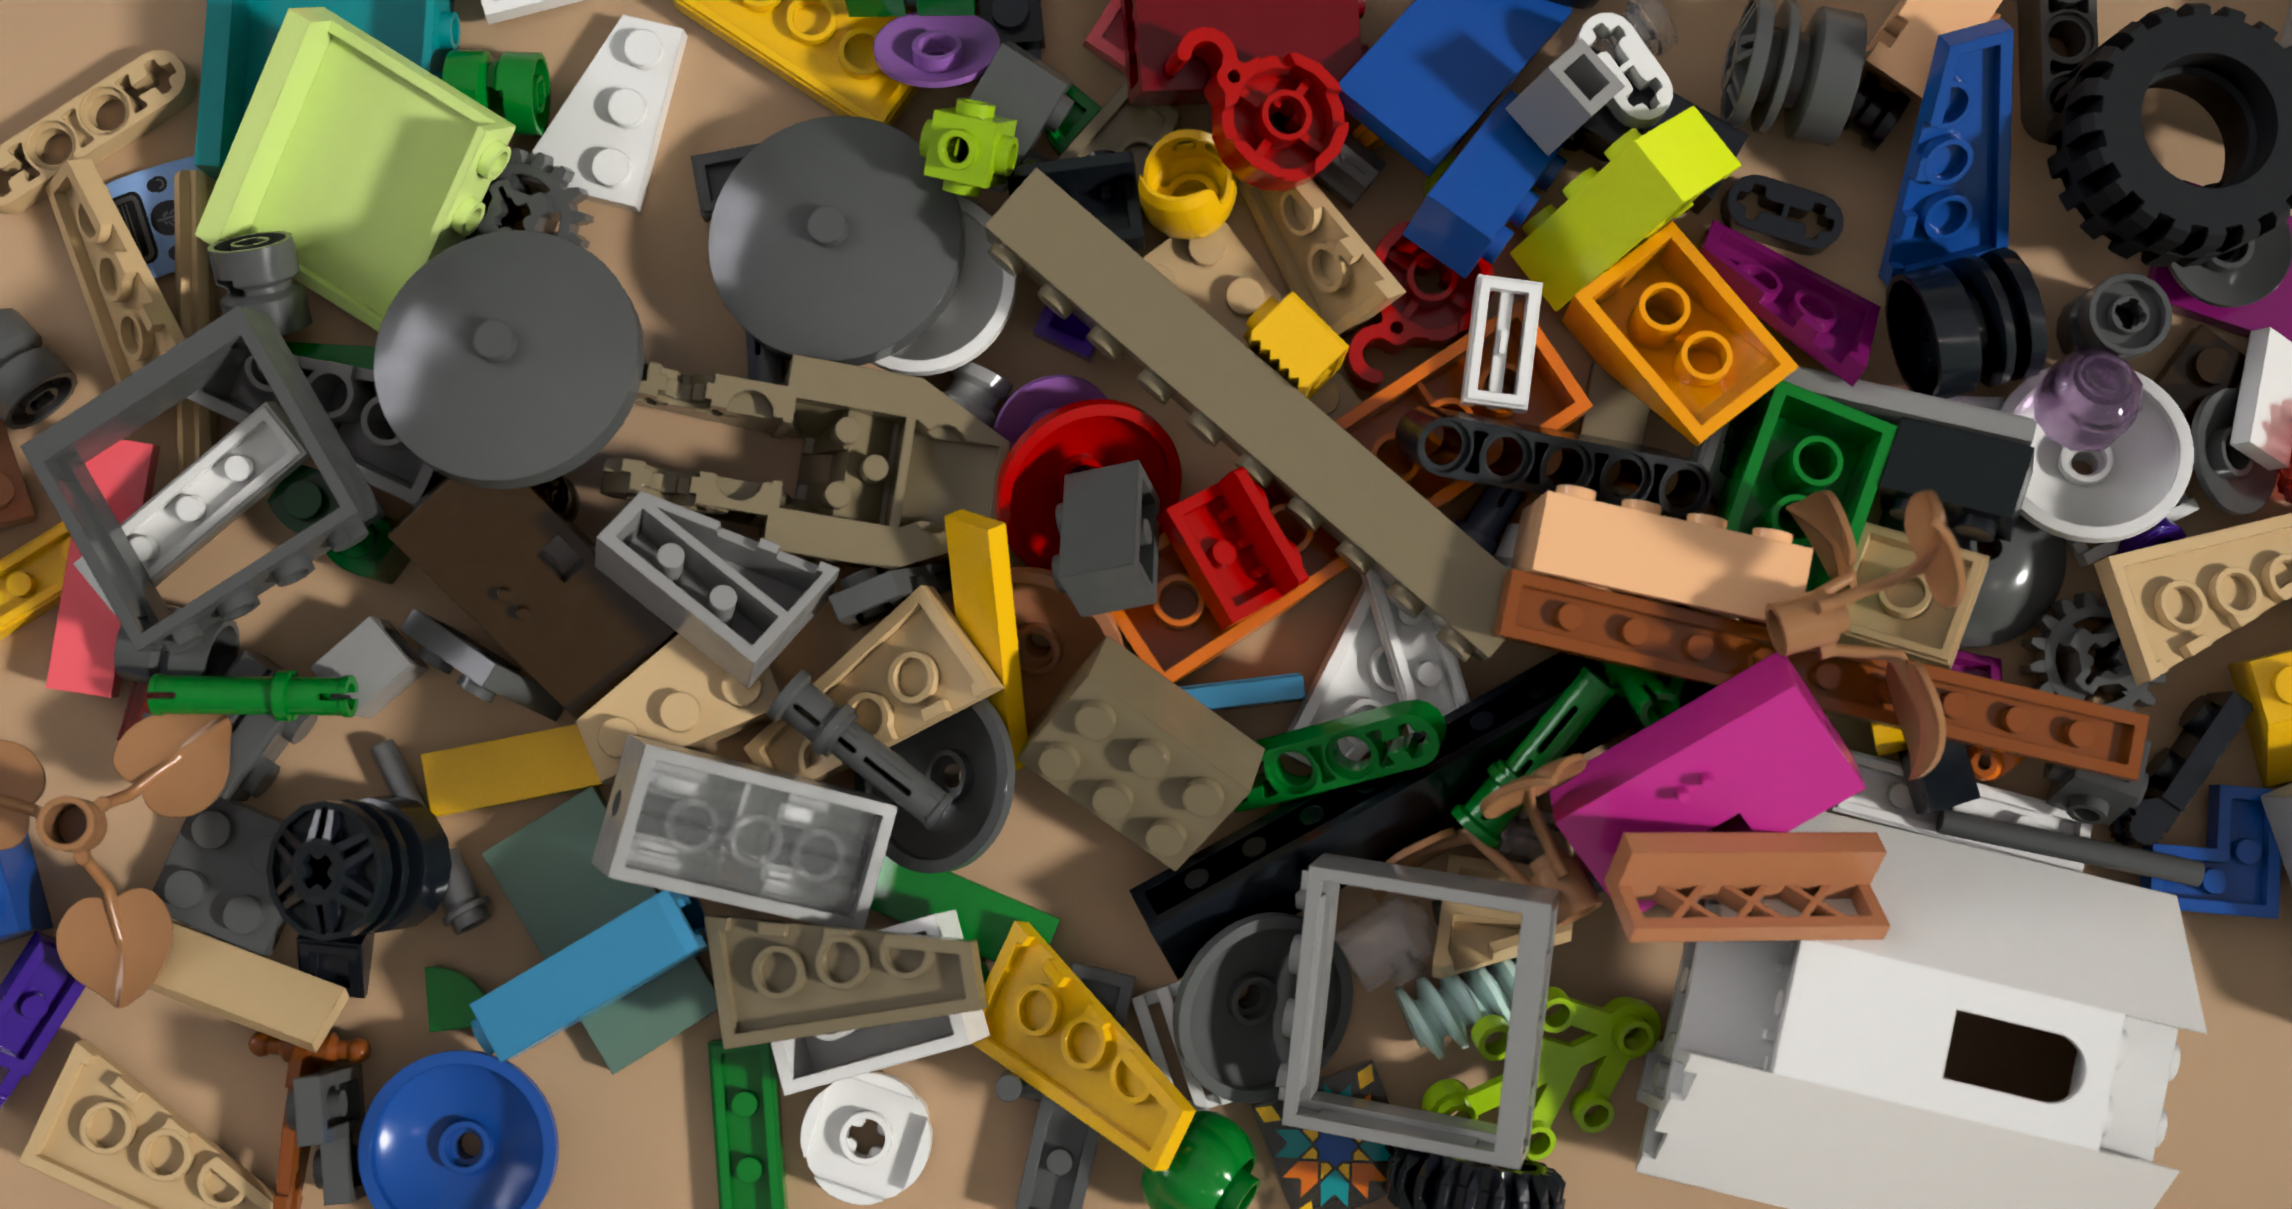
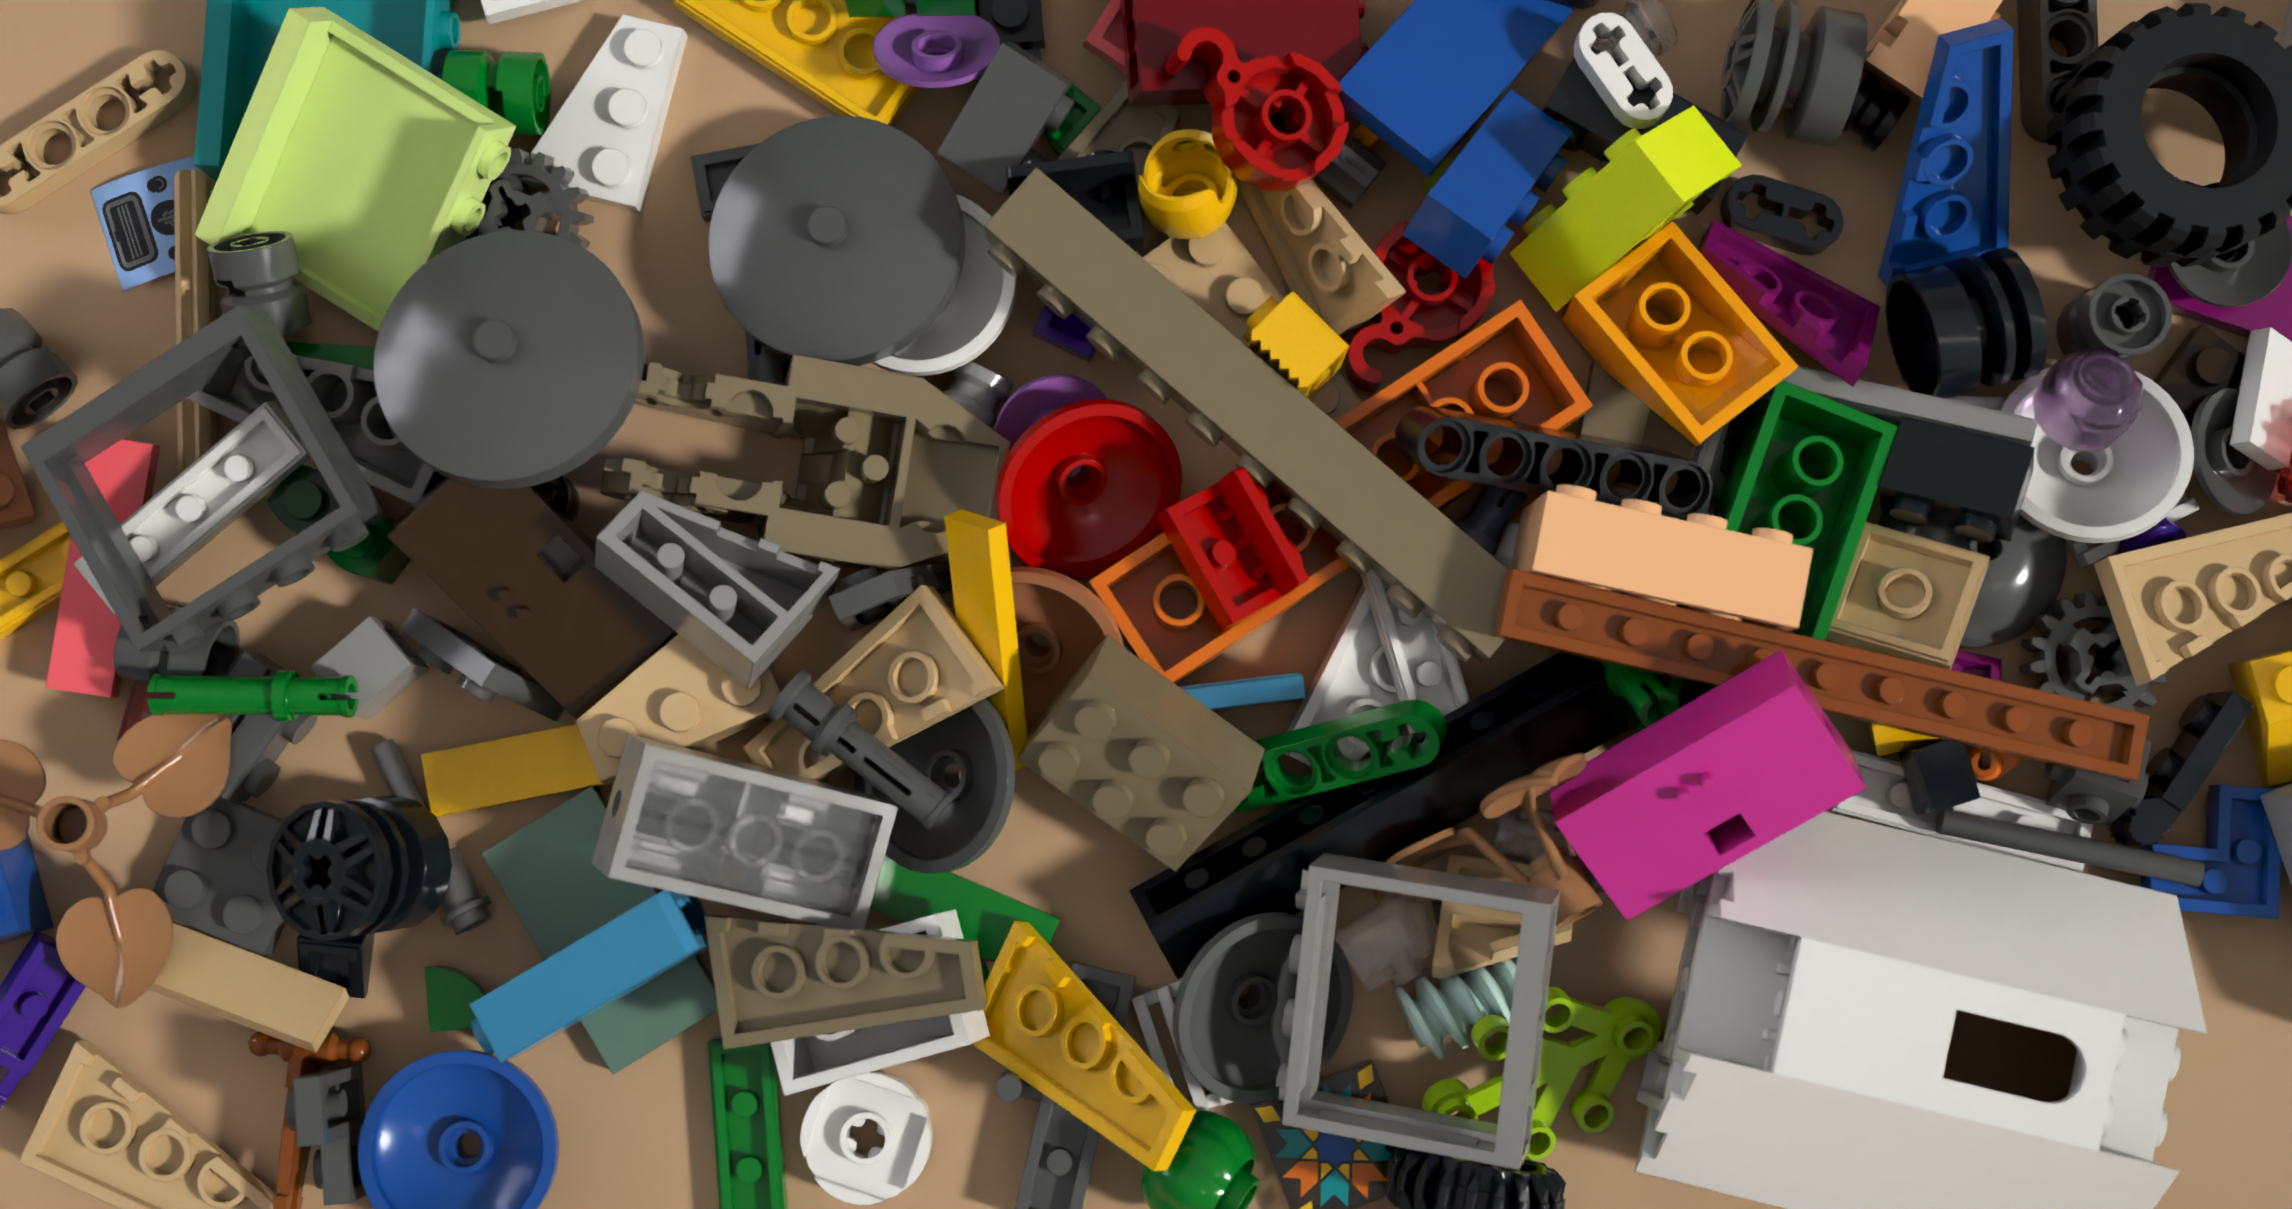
(111, 271): tan wing -> none
(990, 144): lime brick -> none
(1108, 539): dark grey brick -> none
(1494, 398): white tile -> none
(1564, 97): light grey brick -> none
(1589, 695): green pin -> none
(1739, 873): nougat fence -> none
(1821, 615): medium nougat plant -> none

